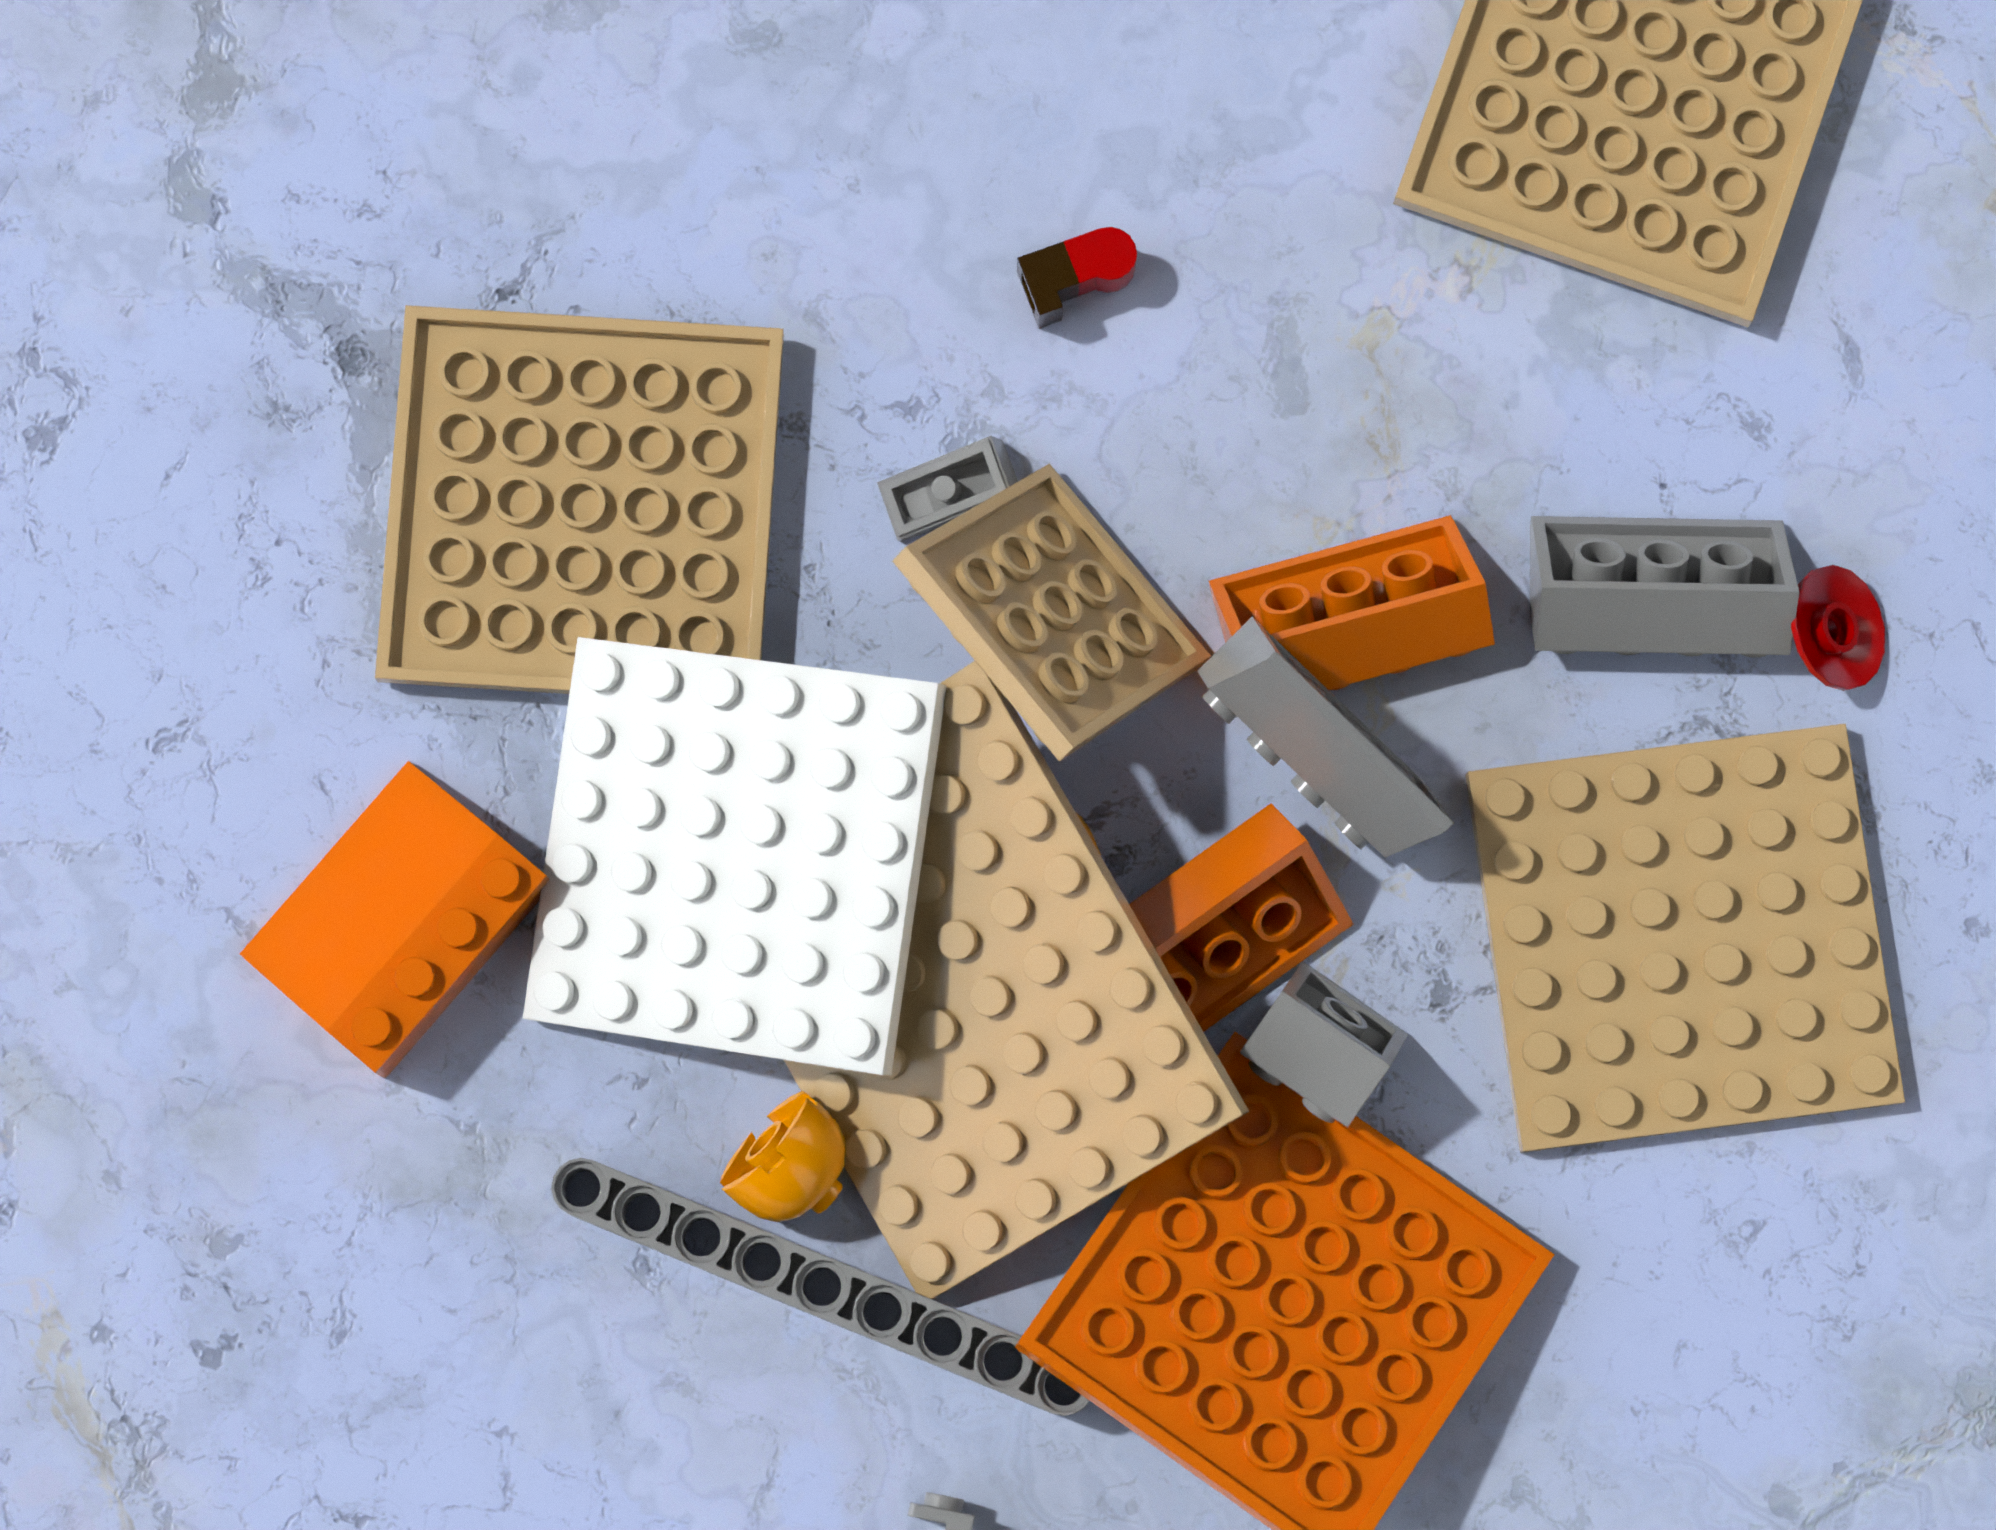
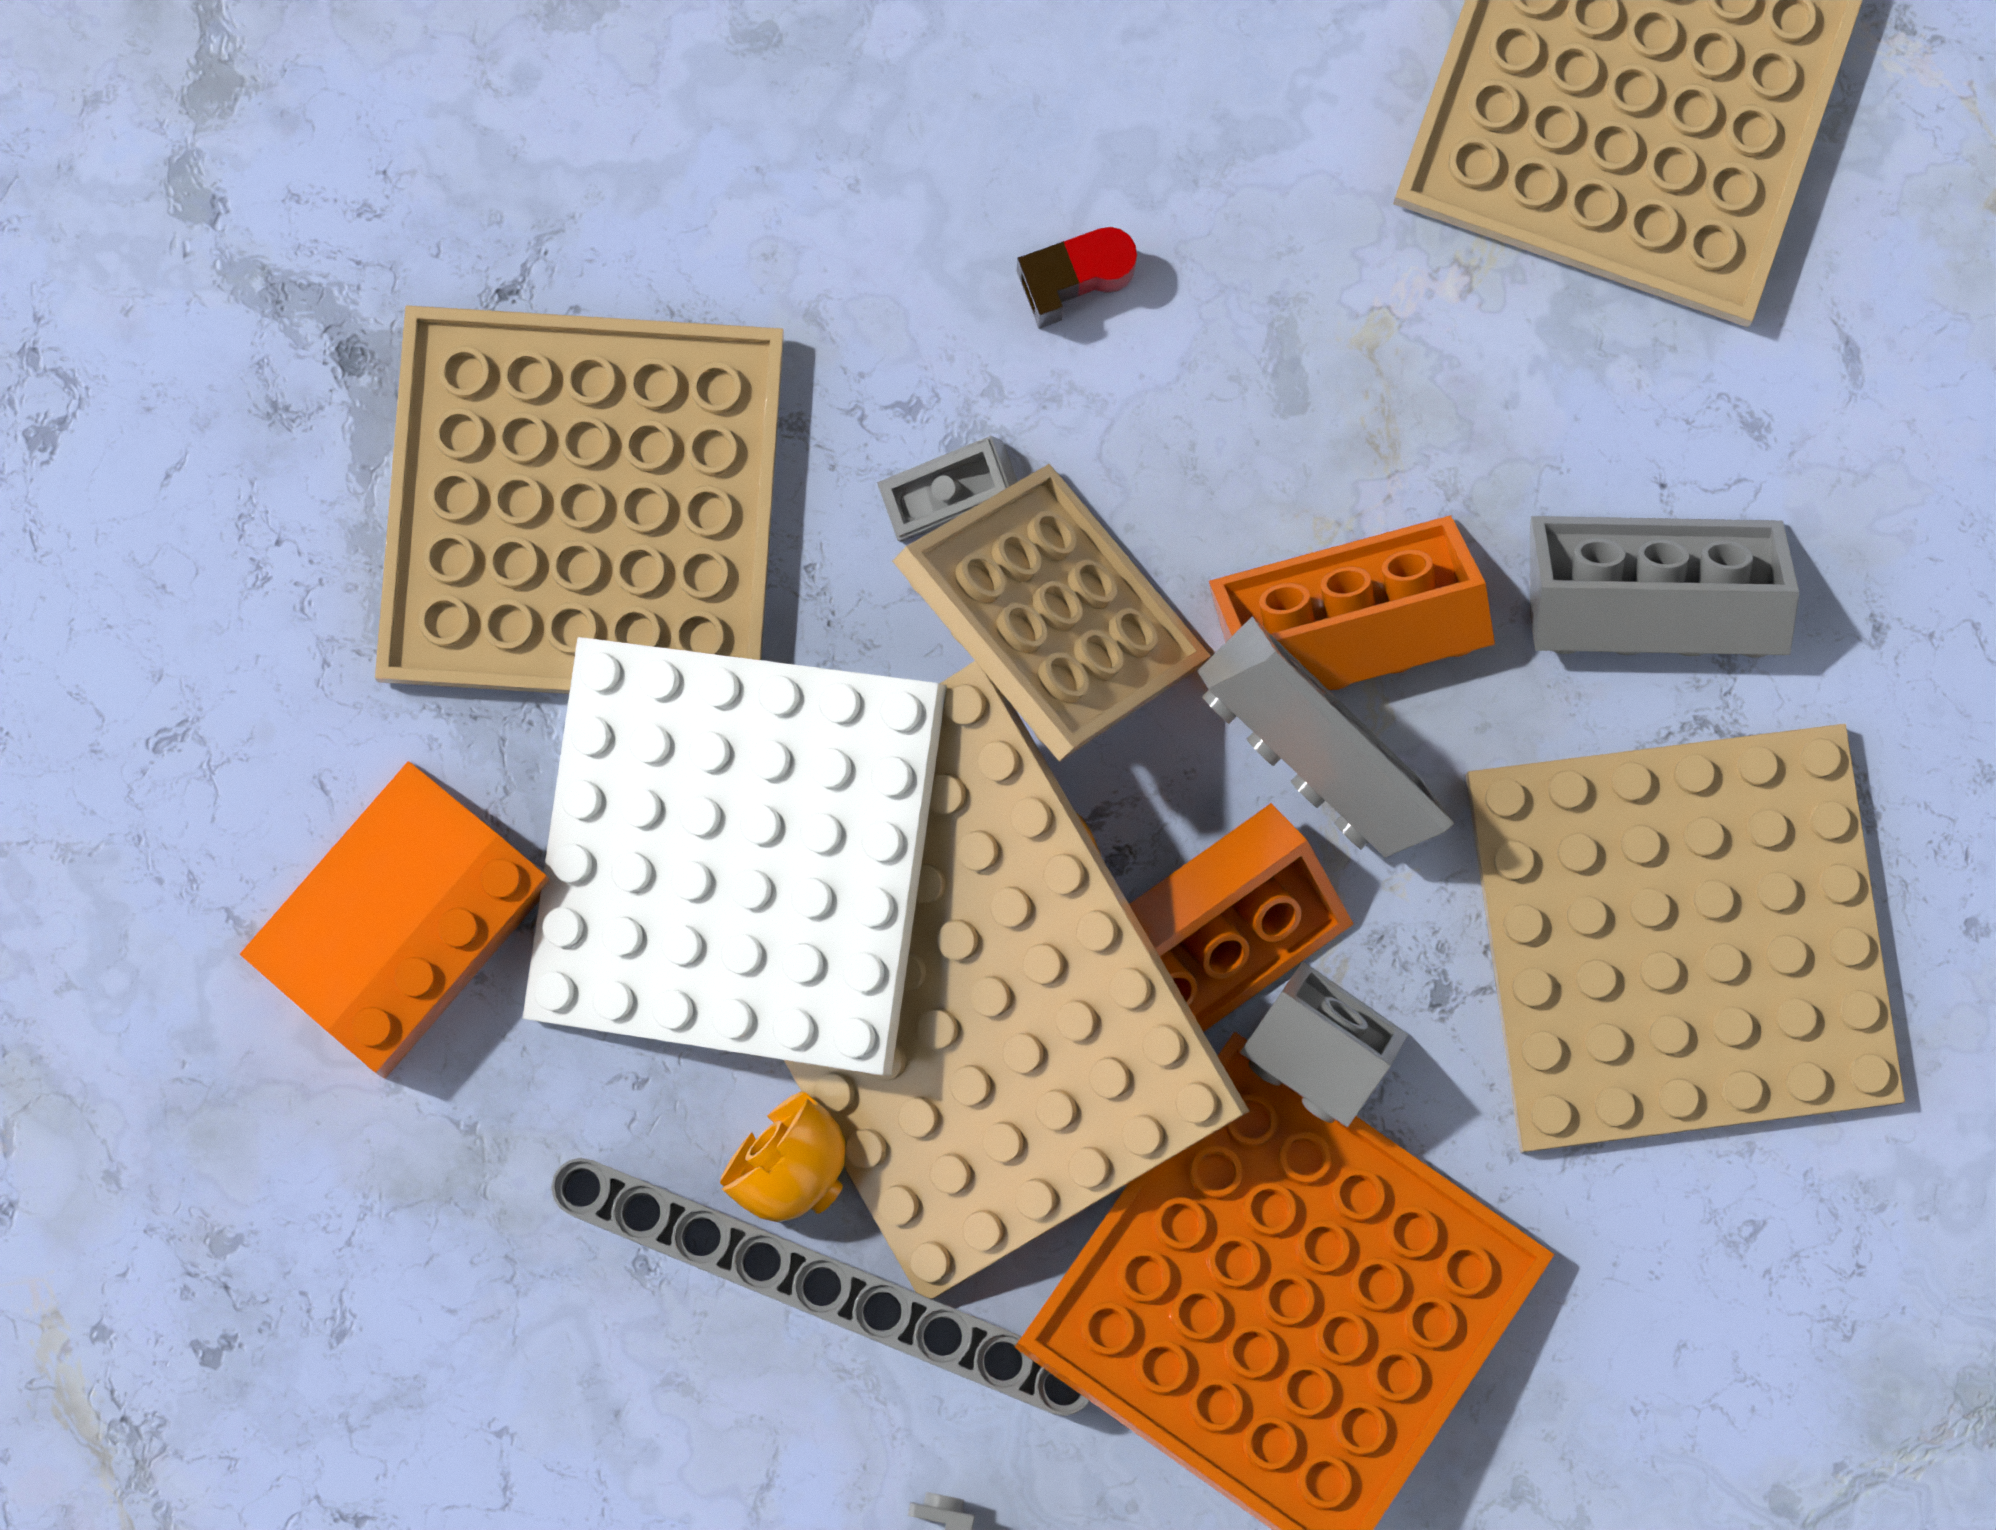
(1838, 628): red dish -> none

